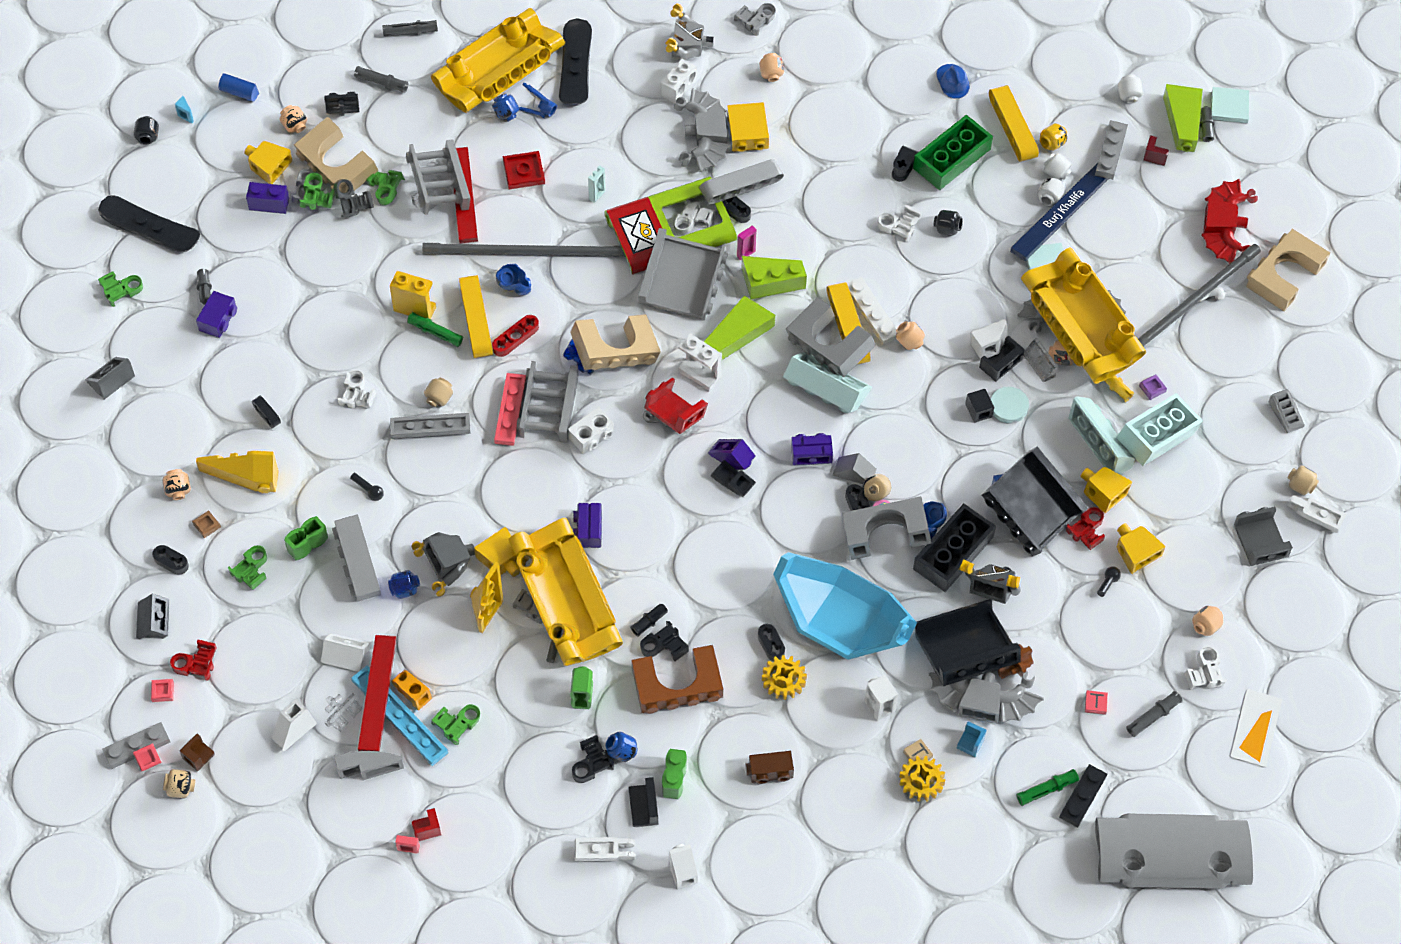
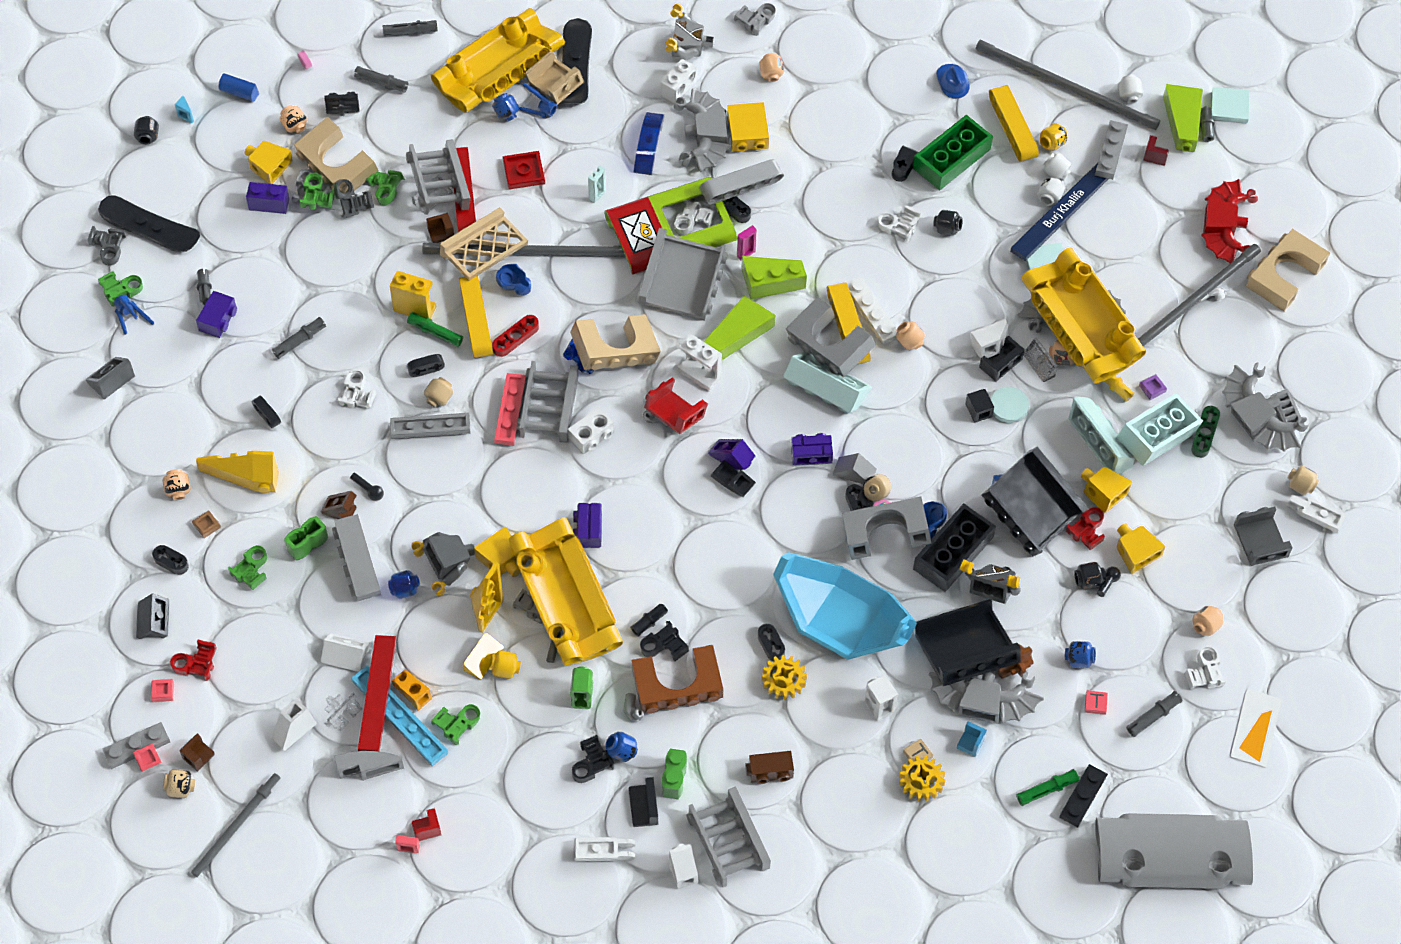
(109, 243): none -> dark grey piece
(126, 307): none -> blue plant
(262, 793): none -> dark grey bar
(302, 335): none -> dark grey pin
(305, 61): none -> bright pink tile
(340, 505): none -> reddish brown slope
(425, 365): none -> black beam
(440, 228): none -> reddish brown panel
(472, 233): none -> tan fence
(478, 661): none -> slope
(504, 664): none -> yellow head
(553, 78): none -> tan panel
(630, 709): none -> light grey arm
(648, 143): none -> clear blue slope
(741, 820): none -> light grey fence
(1080, 654): none -> blue head
(1089, 575): none -> black head
(1144, 119): none -> dark grey piece
(1206, 438): none -> dark green beam
(1257, 413): none -> light grey torso

